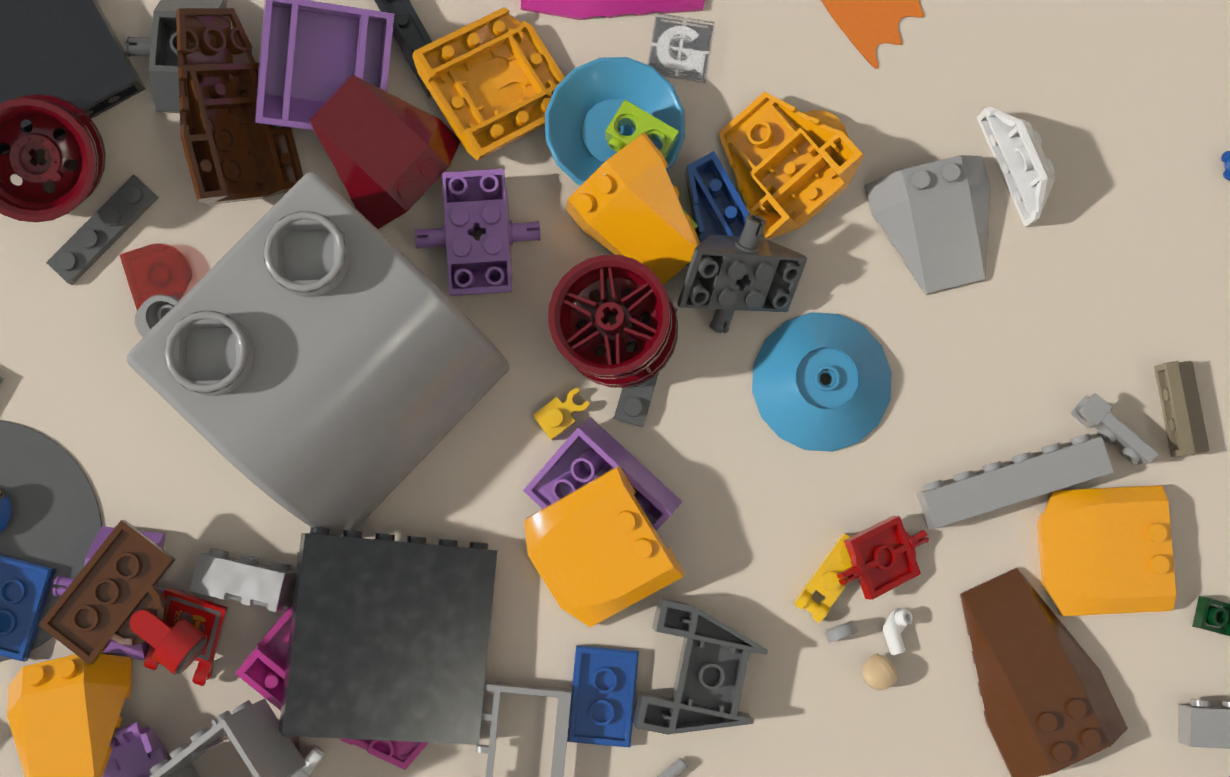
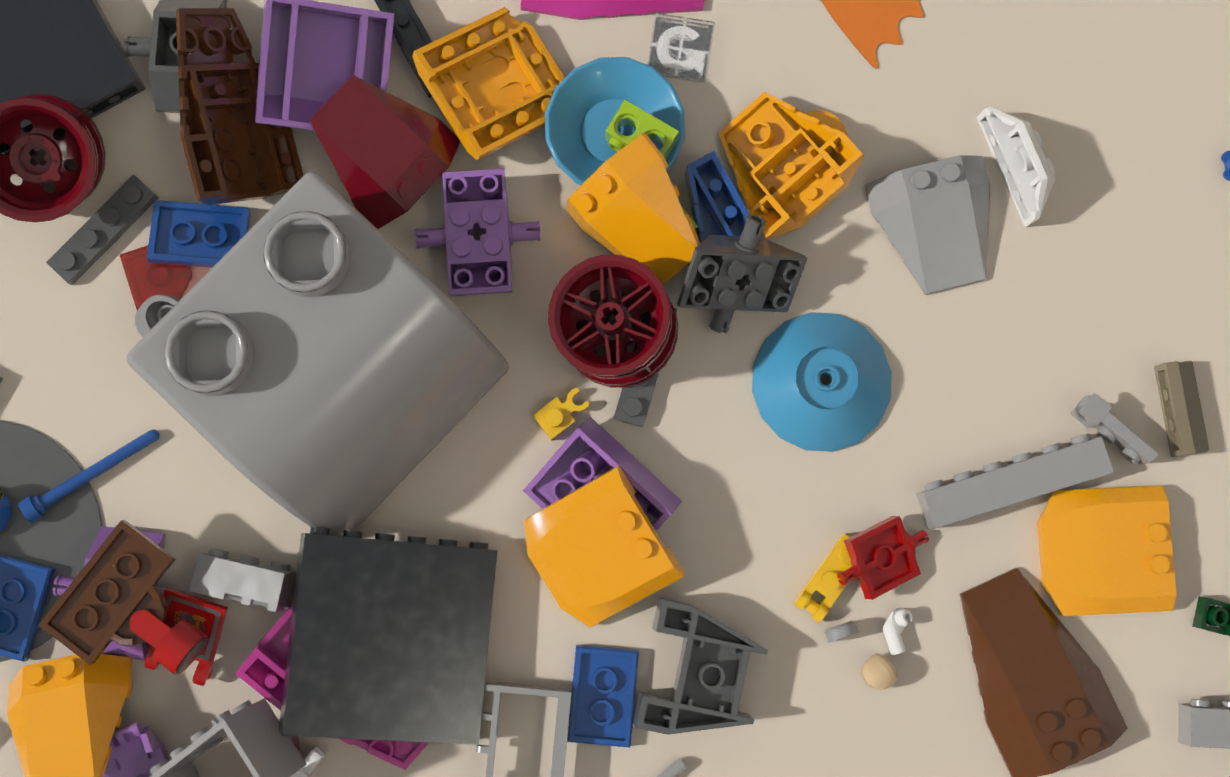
(35, 507): none -> blue piece
(194, 232): none -> blue plate

